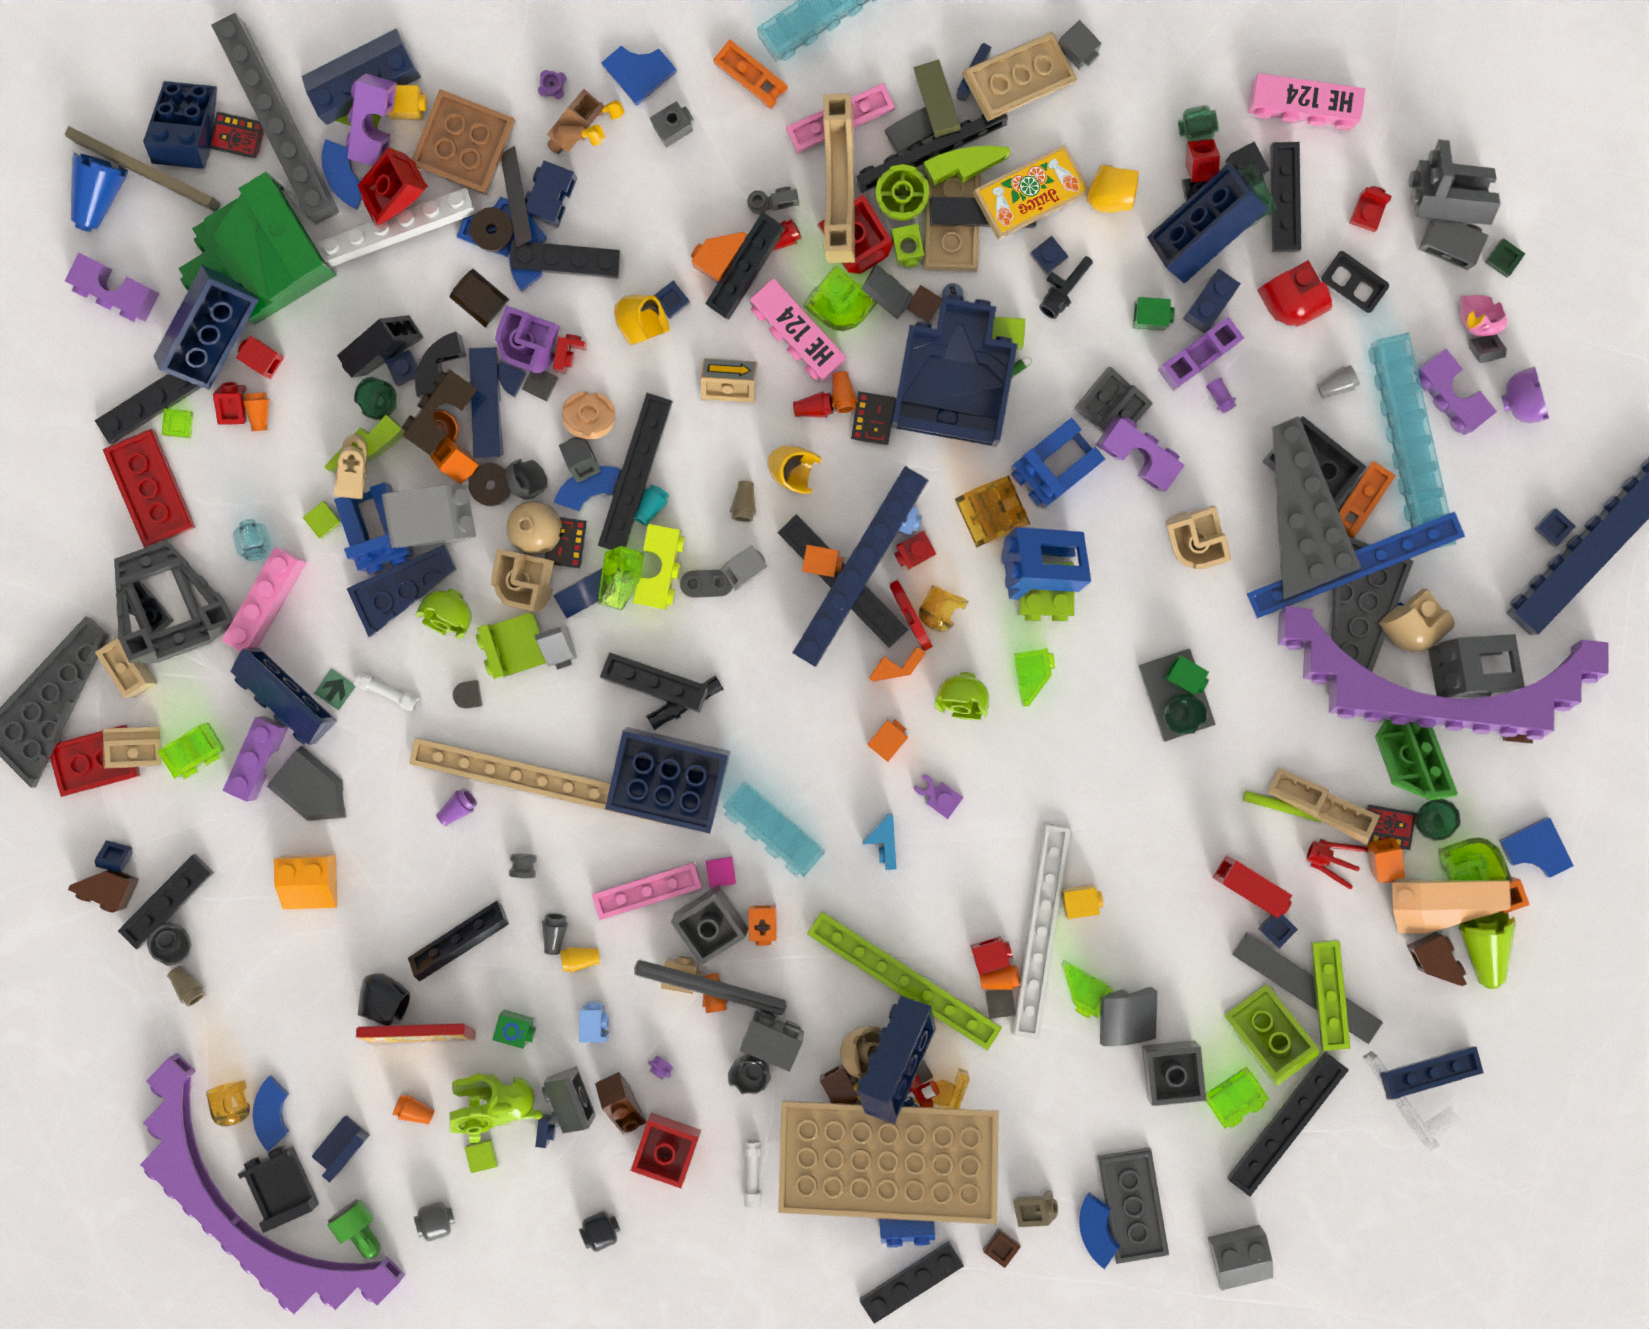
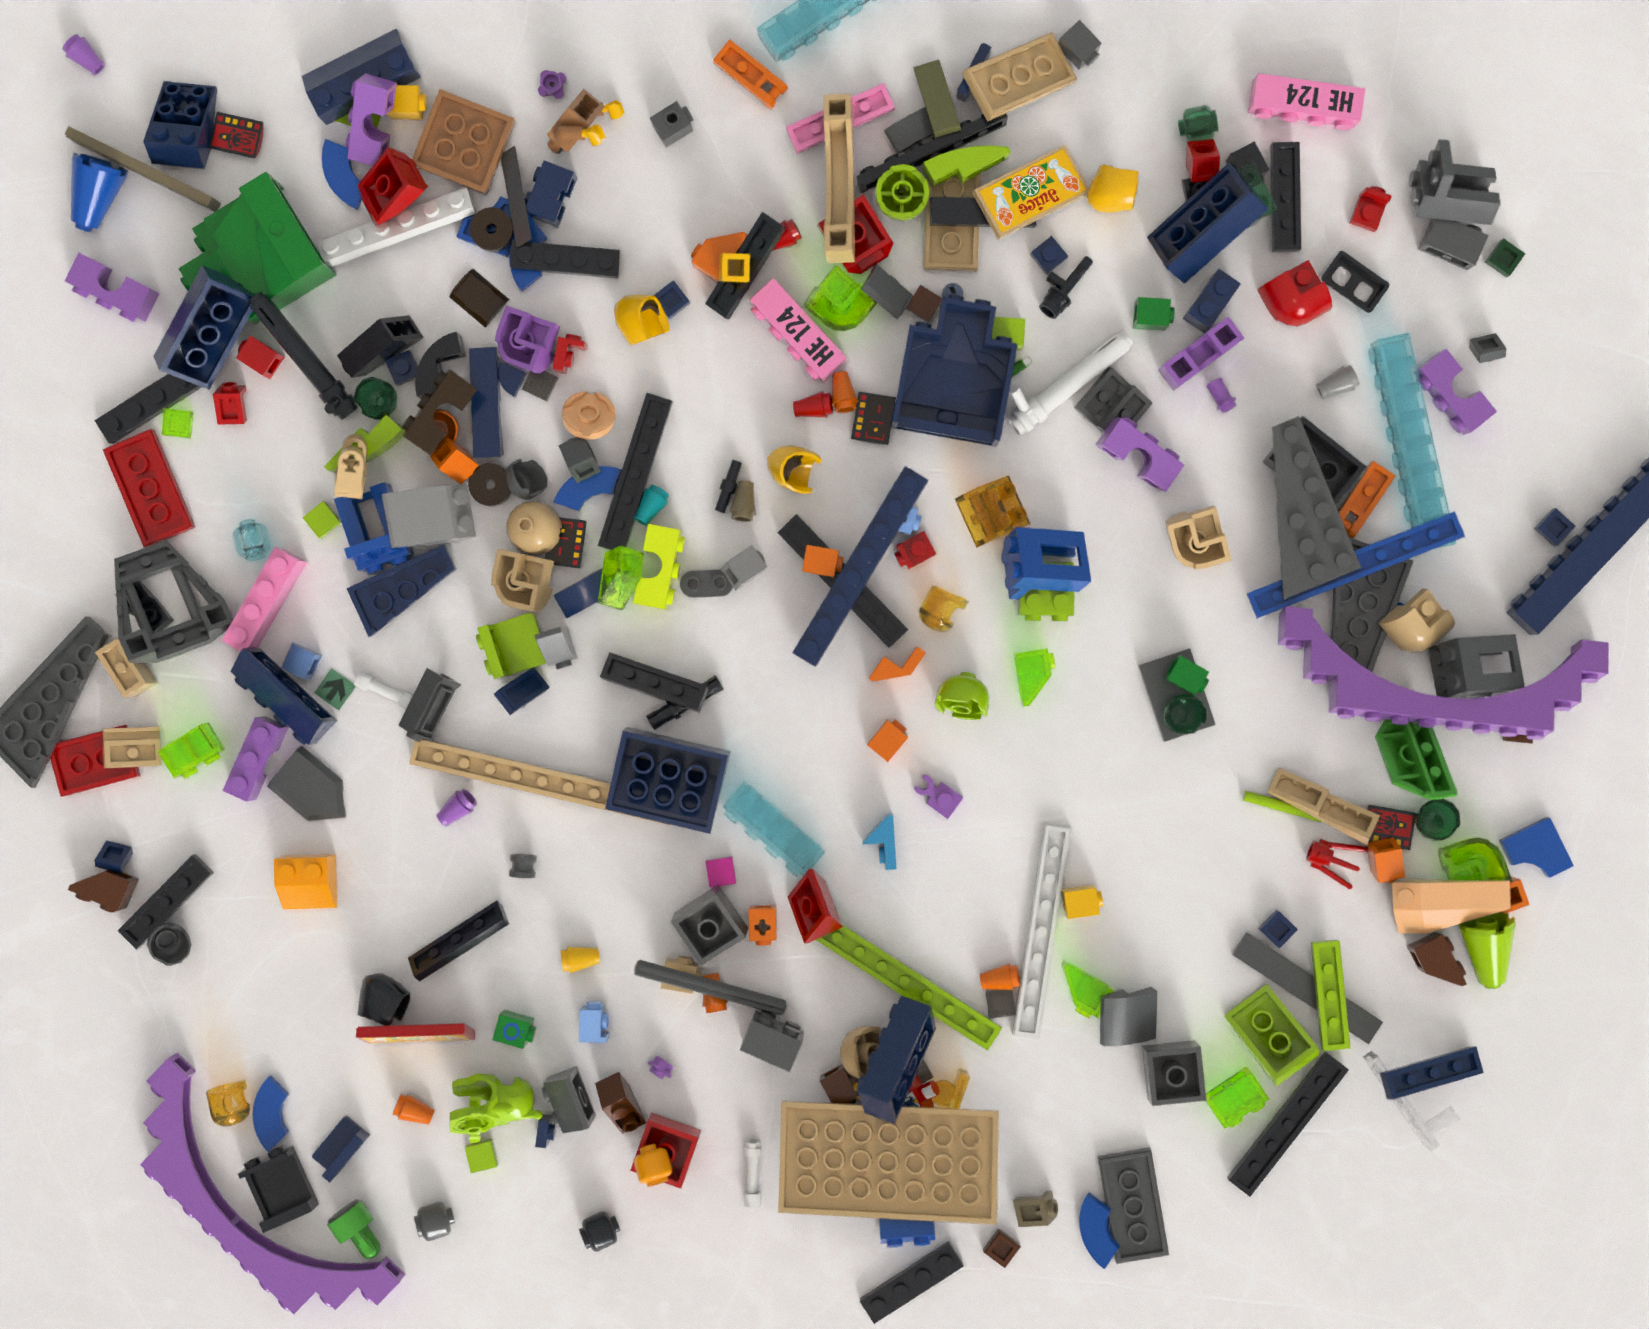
(82, 53): none -> medium lavender cone
(186, 987): dark tan cone -> none
(257, 410): orange cone -> none
(275, 118): dark grey brick -> none
(301, 661): none -> medium blue brick
(330, 390): none -> black cylinder
(428, 705): none -> dark grey window
(445, 612): lime cylinder -> none
(468, 694): clear smoke tile -> none
(521, 691): none -> dark blue tile
(553, 930): dark grey cone -> none
(638, 73): blue tile -> none
(647, 891): bright pink plate -> none
(652, 1165): none -> light orange head
(728, 380): panel -> none
(728, 486): none -> black bar
(734, 267): none -> yellow brick
(749, 1074): dark grey hair -> none
(781, 199): dark grey plate -> none
(813, 907): none -> red slope
(907, 234): lime brick -> none
(910, 615): red tile -> none
(991, 955): red brick -> none
(1037, 408): none -> white cylinder
(1038, 478): blue brick -> none
(1241, 1257): dark grey slope -> none
(1253, 887): red window -> none
(1482, 316): bright pink hair -> none
(1525, 397): medium lavender cylinder -> none

